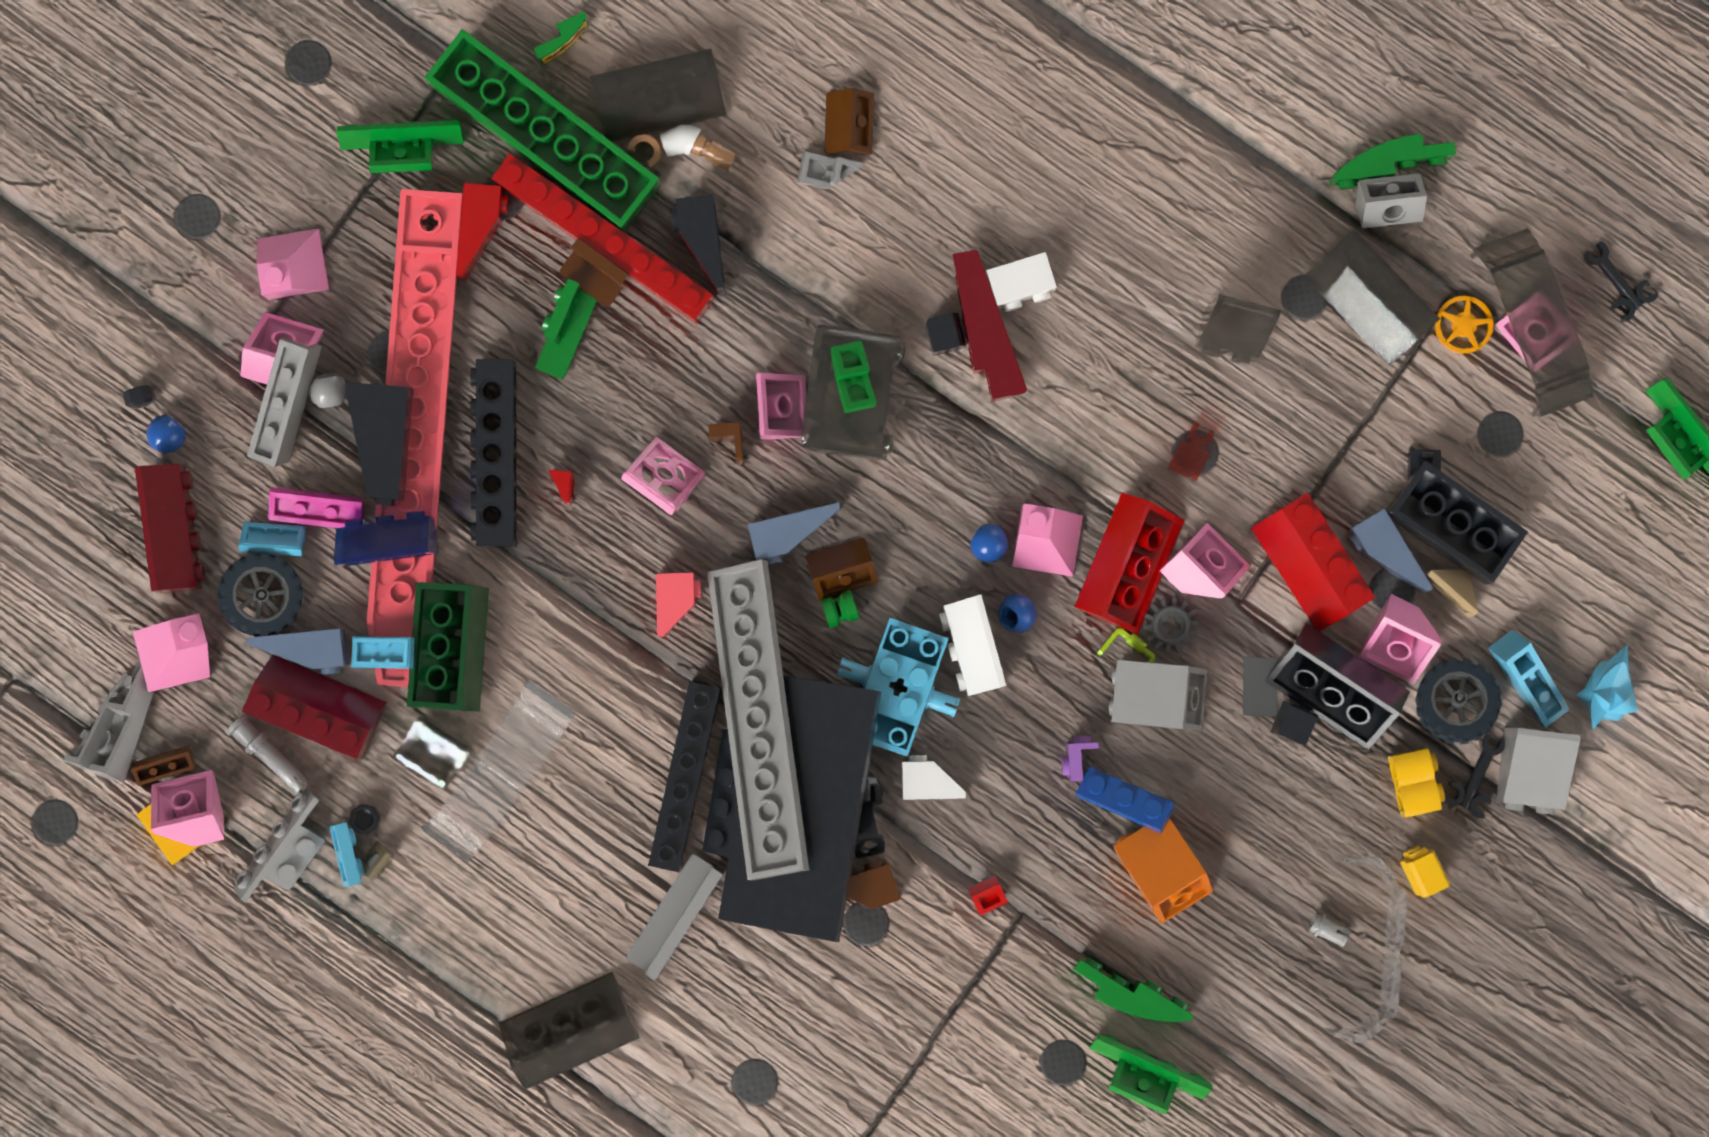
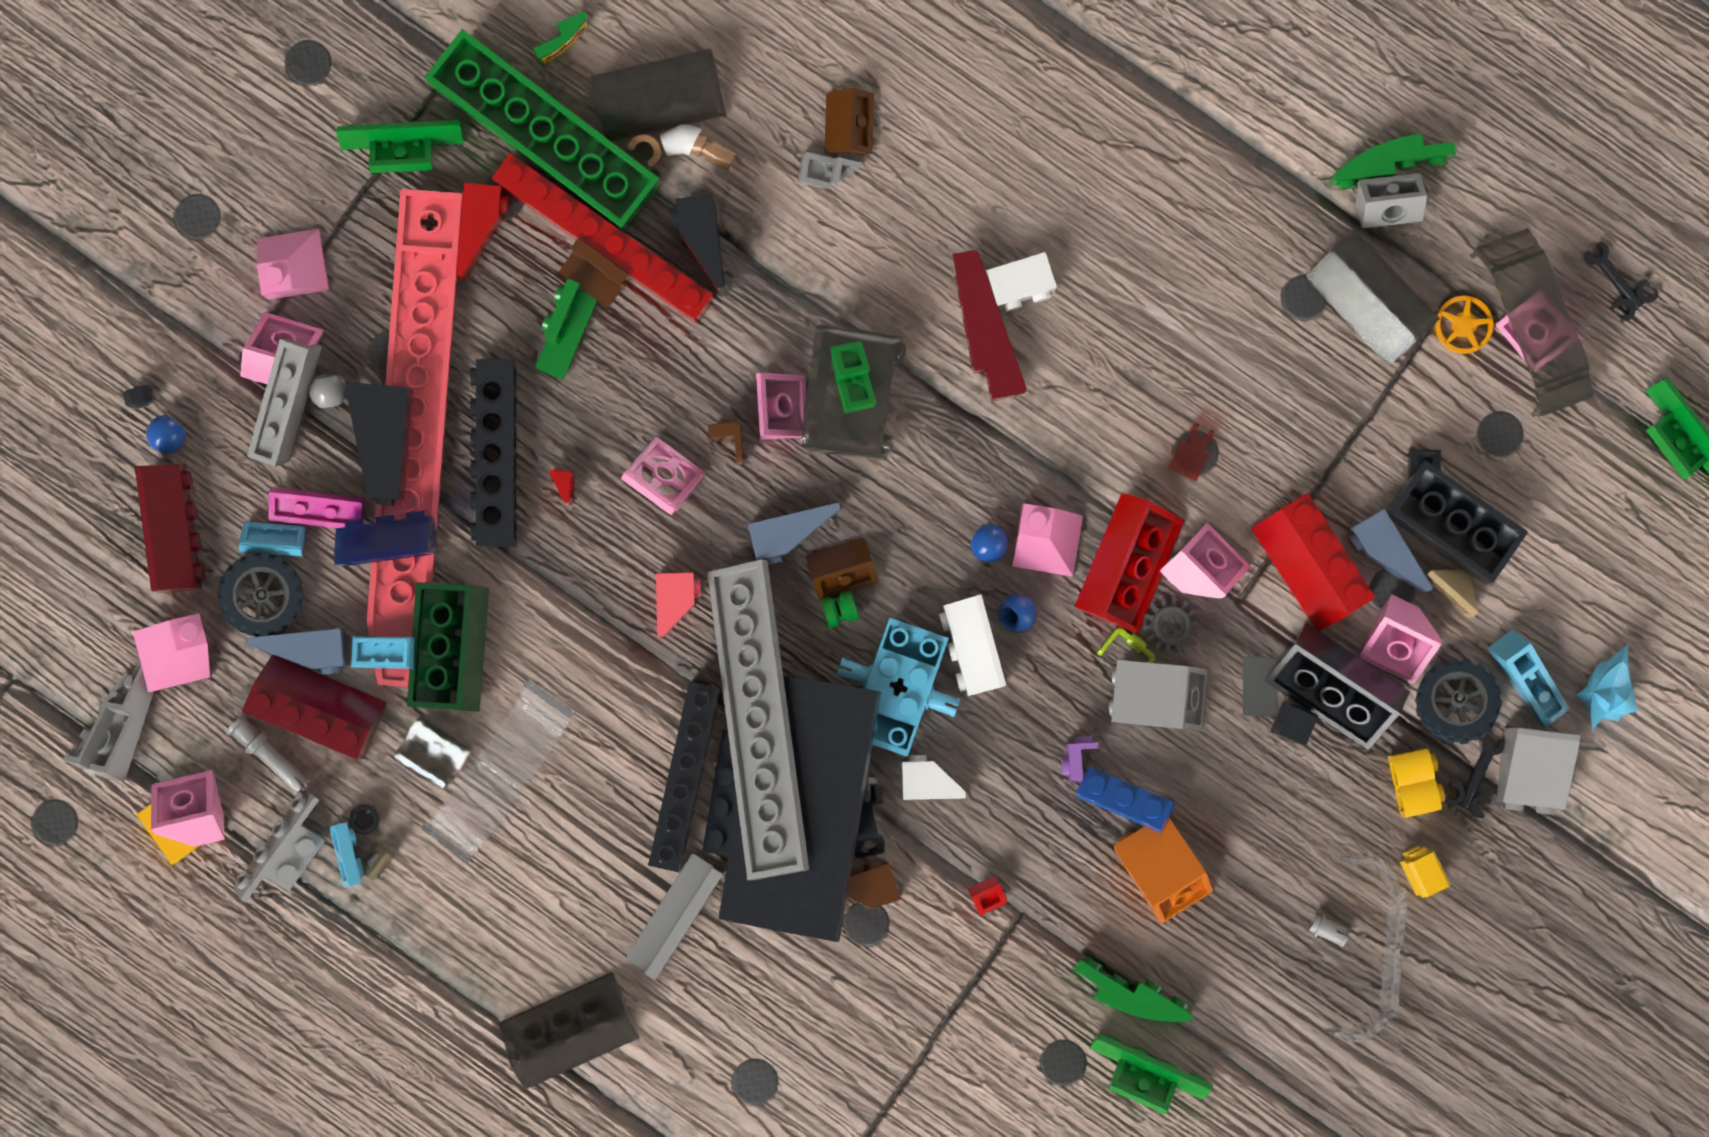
(163, 765): reddish brown piece -> none
(945, 334): black piece -> none
(1236, 329): clear smoke slope -> none

